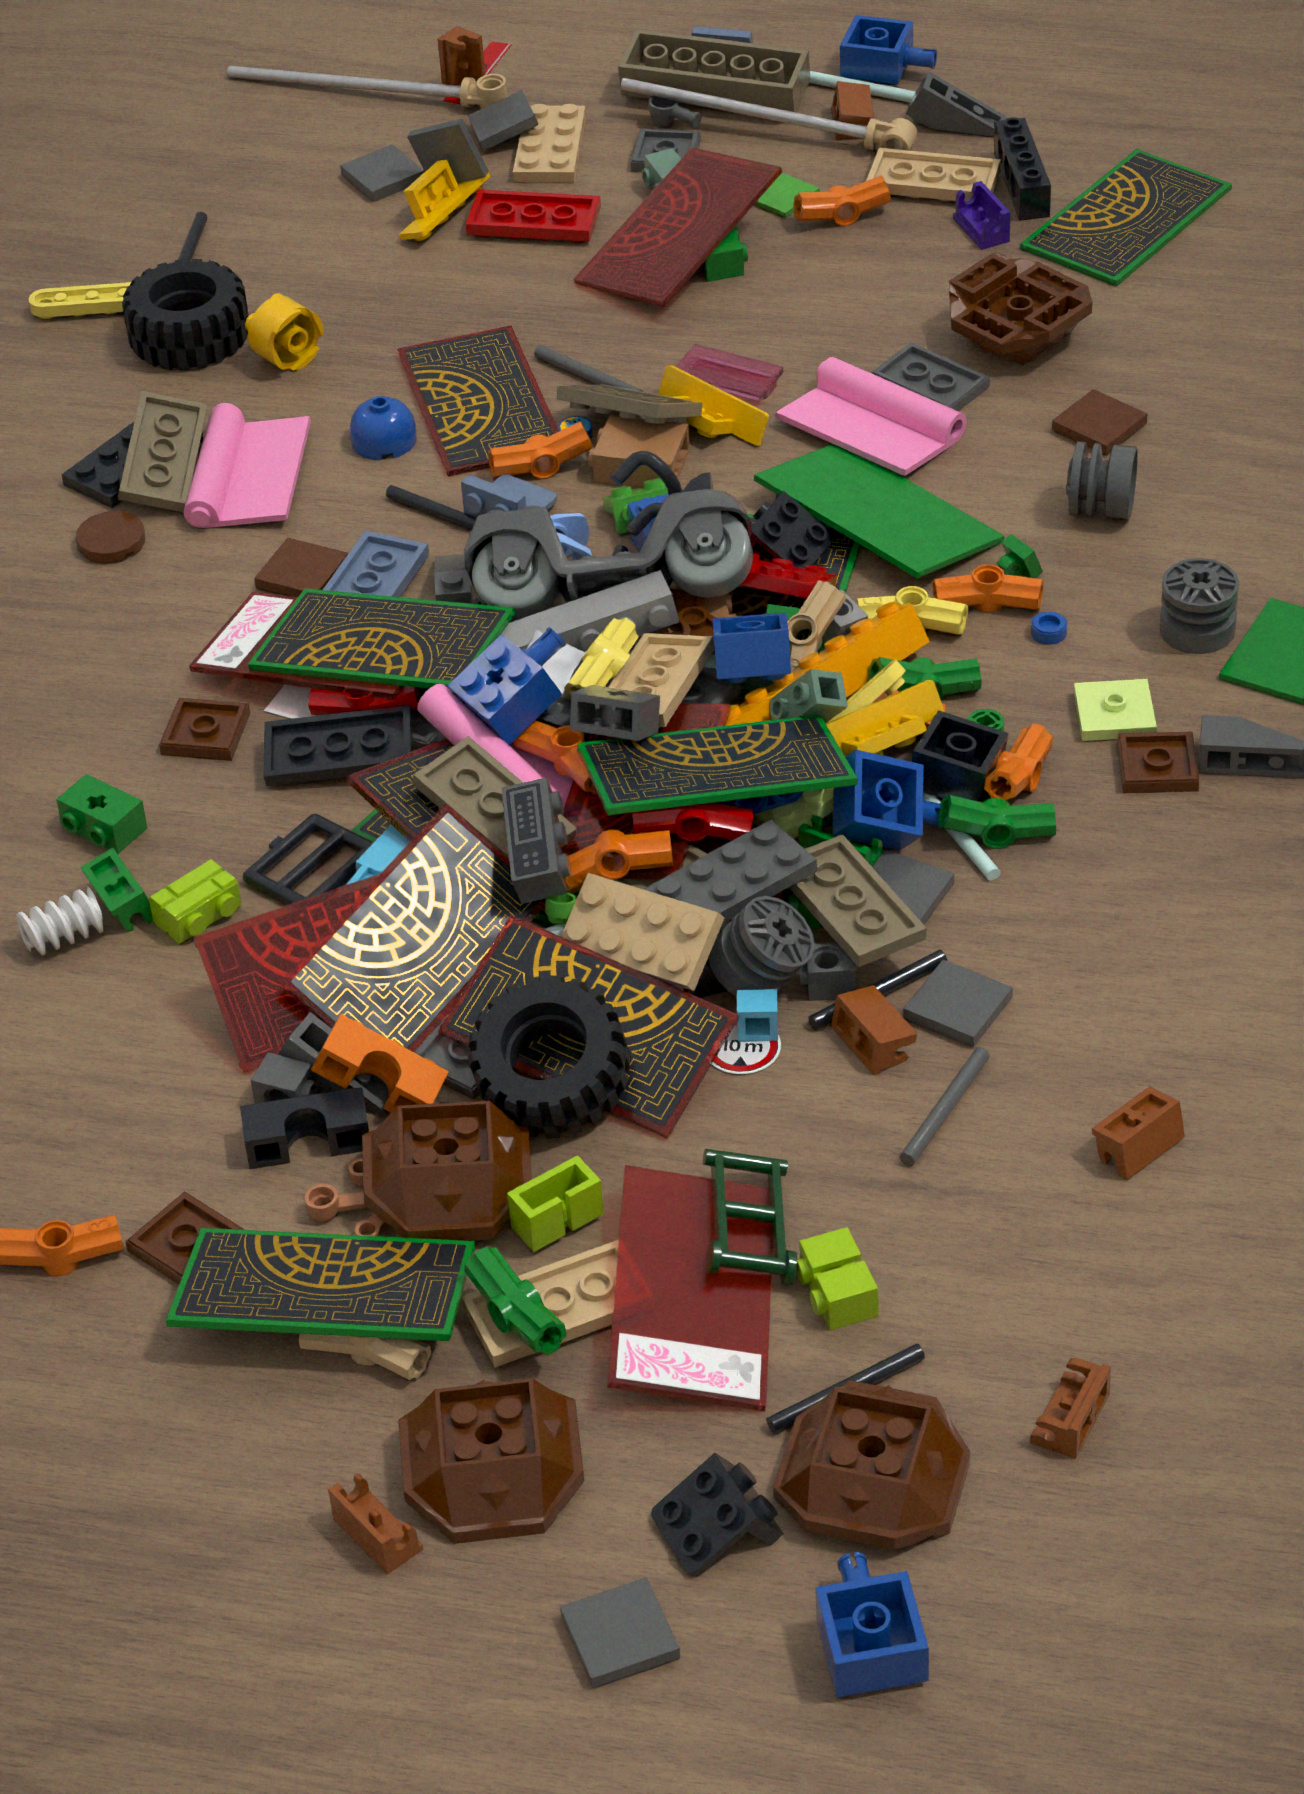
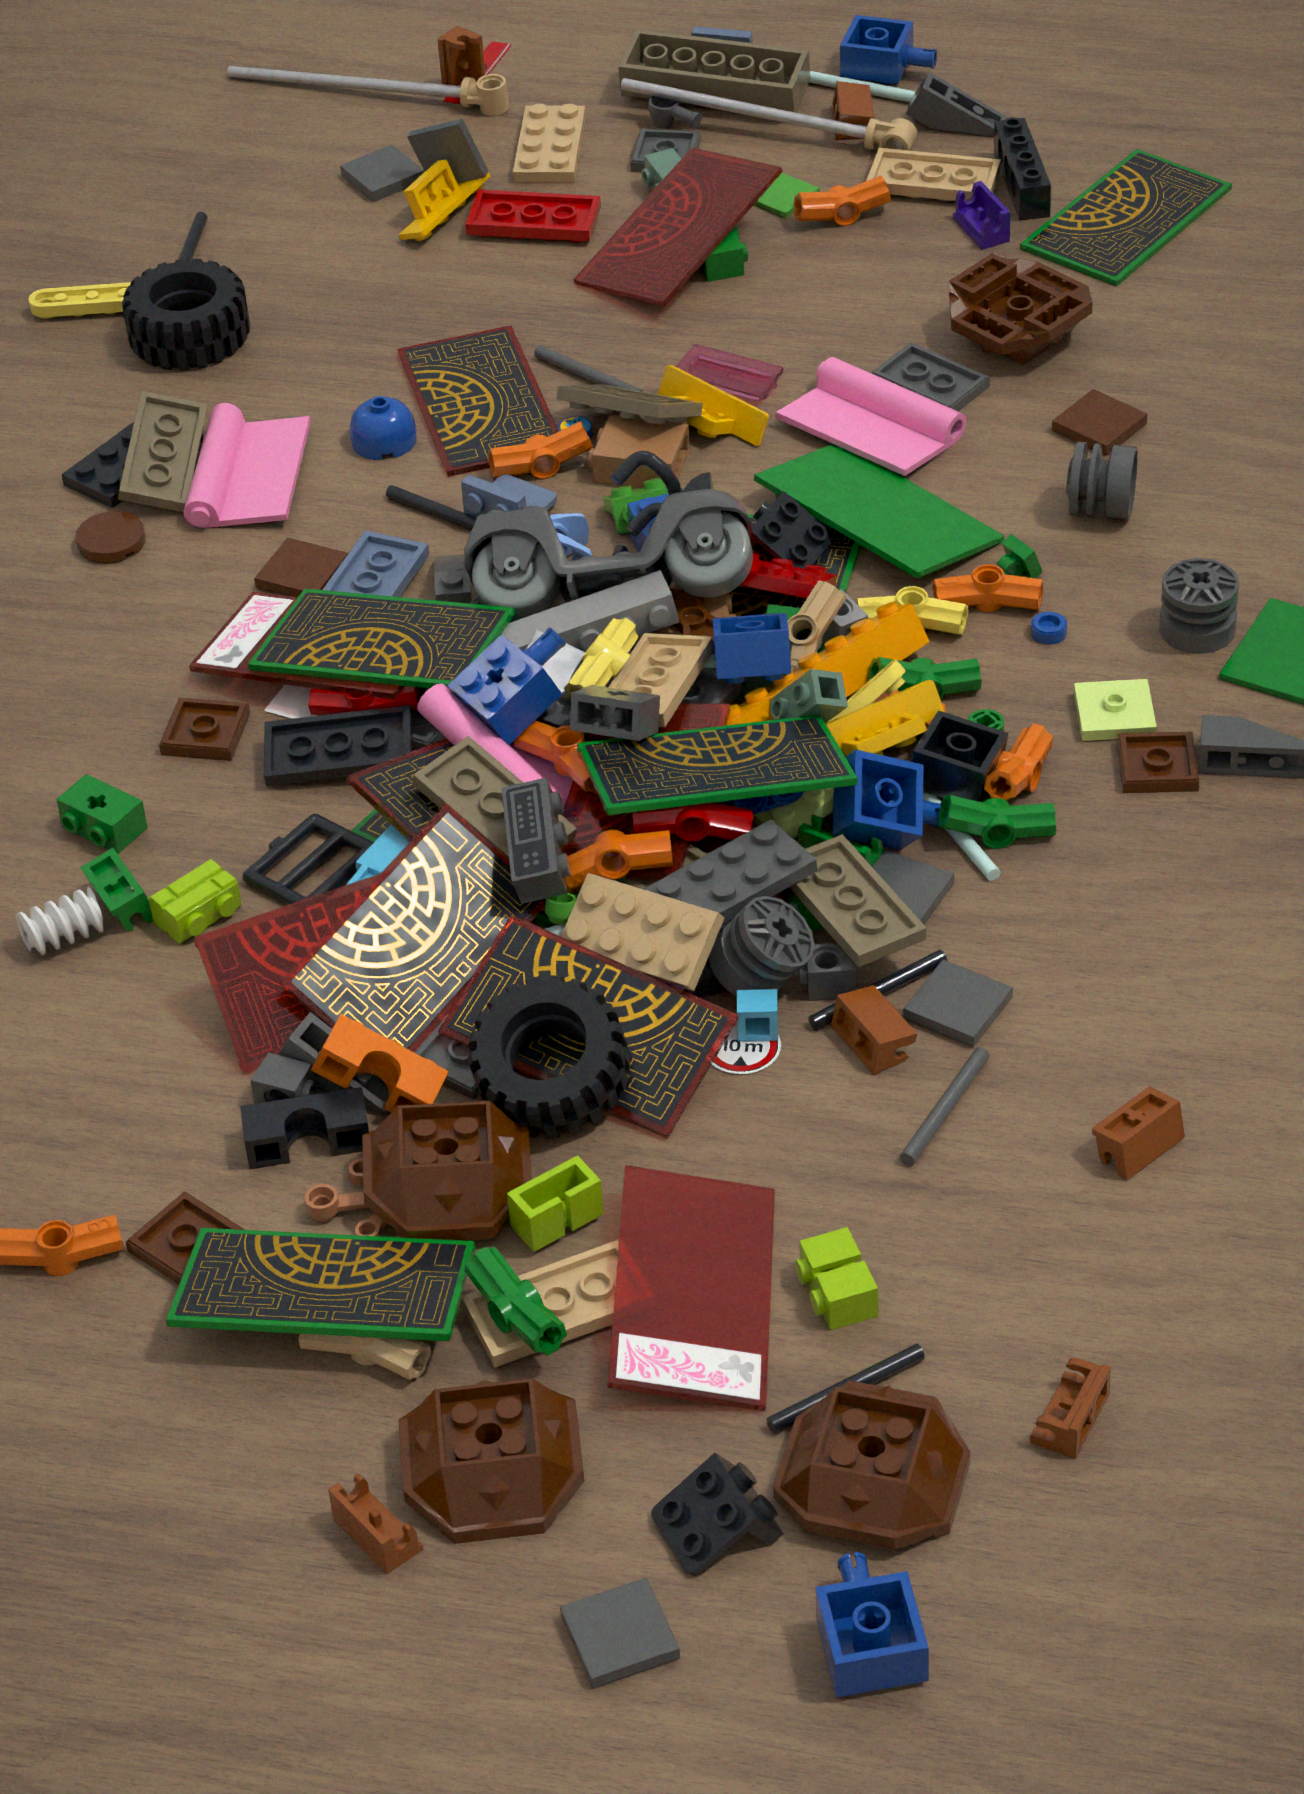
(284, 332): yellow brick -> none
(503, 120): dark grey tile -> none
(783, 1261): dark green piece -> none

